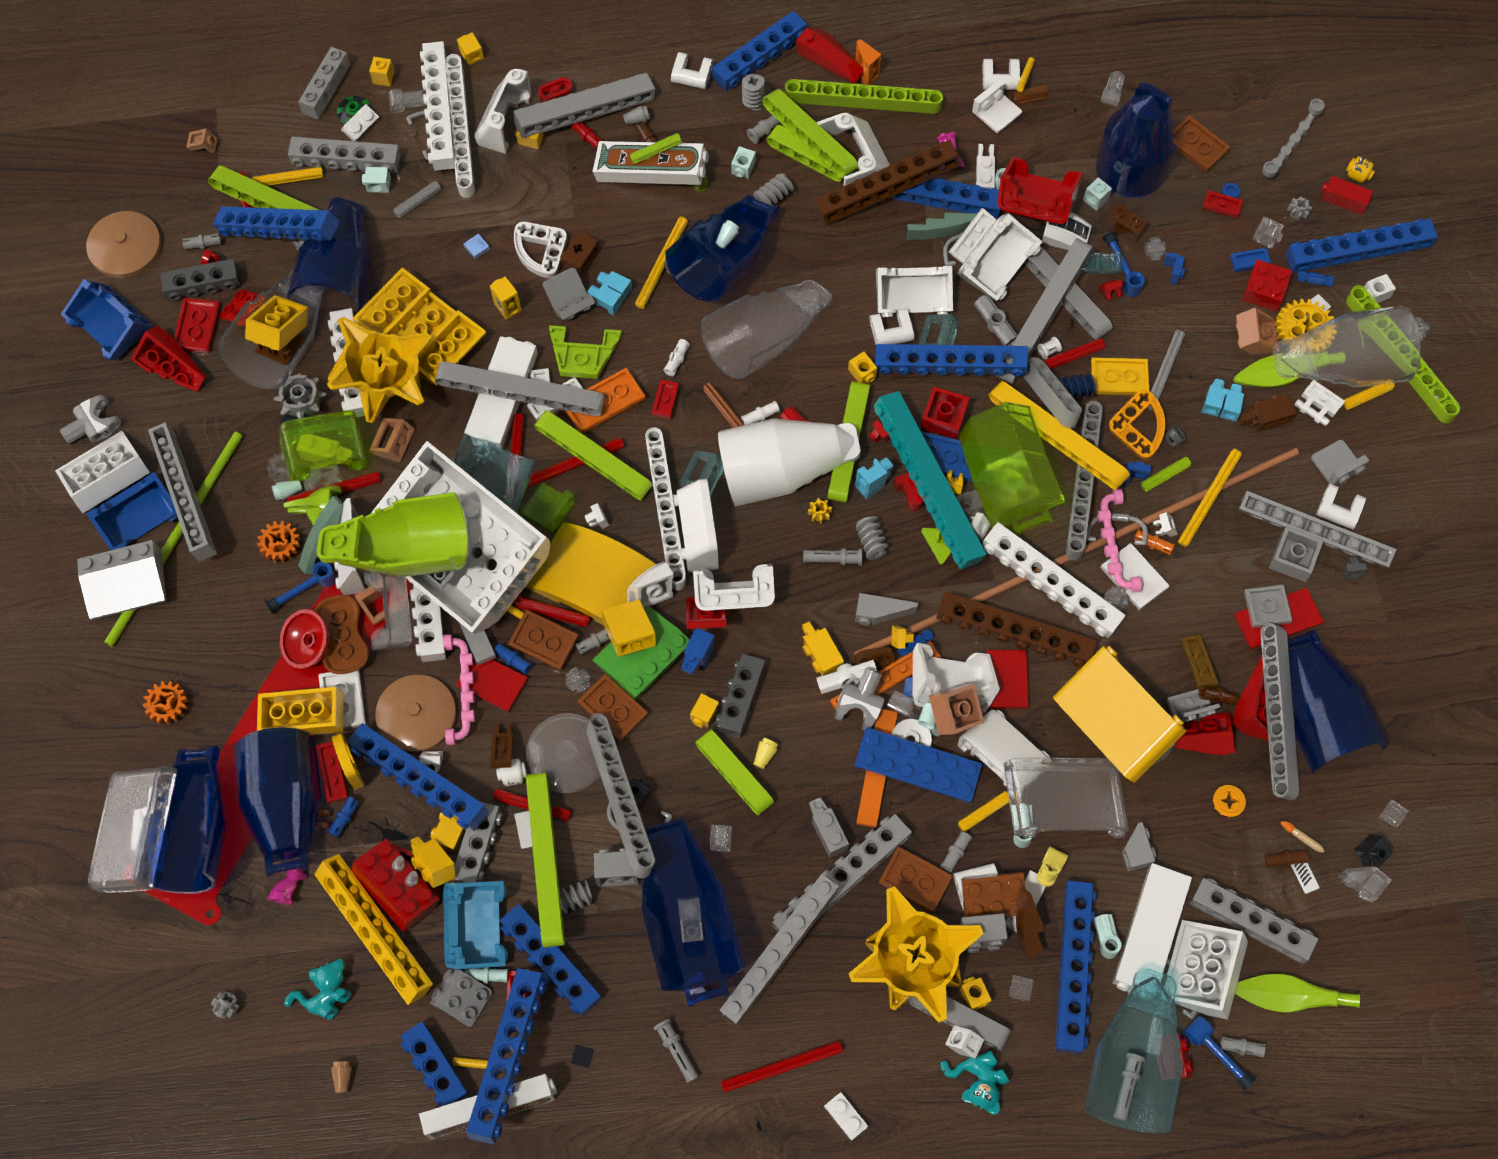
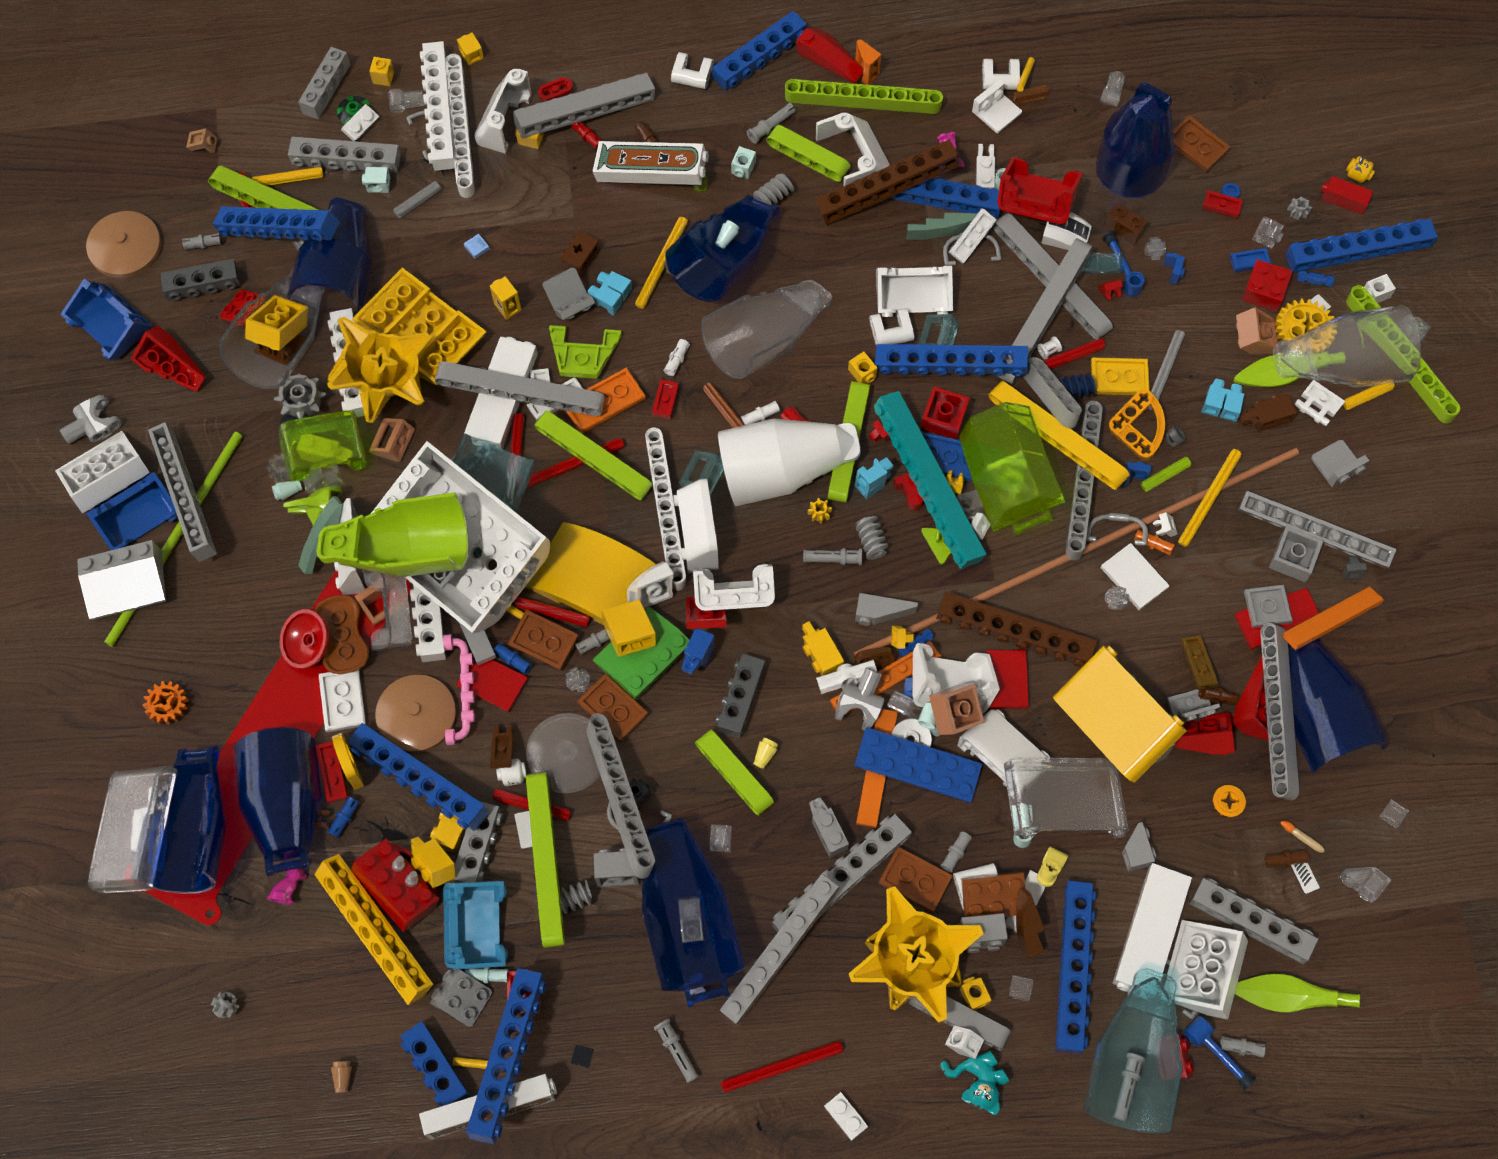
(197, 324): red tile -> none
(209, 256): red tile -> none
(279, 549): orange gear -> none
(308, 710): yellow brick -> none
(325, 581): blue piece -> none
(326, 979): teal animal -> none
(347, 485): red axle -> none
(432, 757): white tile -> none
(548, 506): clear neon green bracket -> none
(549, 240): white beam -> none
(588, 999): blue brick -> none
(596, 517): white tile -> none
(637, 115): light grey cone -> none
(655, 148): lime axle -> none
(704, 711): yellow brick -> none
(753, 91): light grey piece -> none
(810, 133): lime beam -> none
(984, 811): yellow axle -> none
(991, 312): light grey piece -> none
(999, 256): white windscreen -> none
(1064, 581): white brick -> none
(1097, 194): light aqua brick -> none
(1107, 934): light aqua piece -> none
(1111, 549): bright pink bar -> none
(1272, 167): light grey bar -> none
(1332, 618): none -> orange tile
(1339, 514): white connector -> none
(1373, 851): black brick -> none

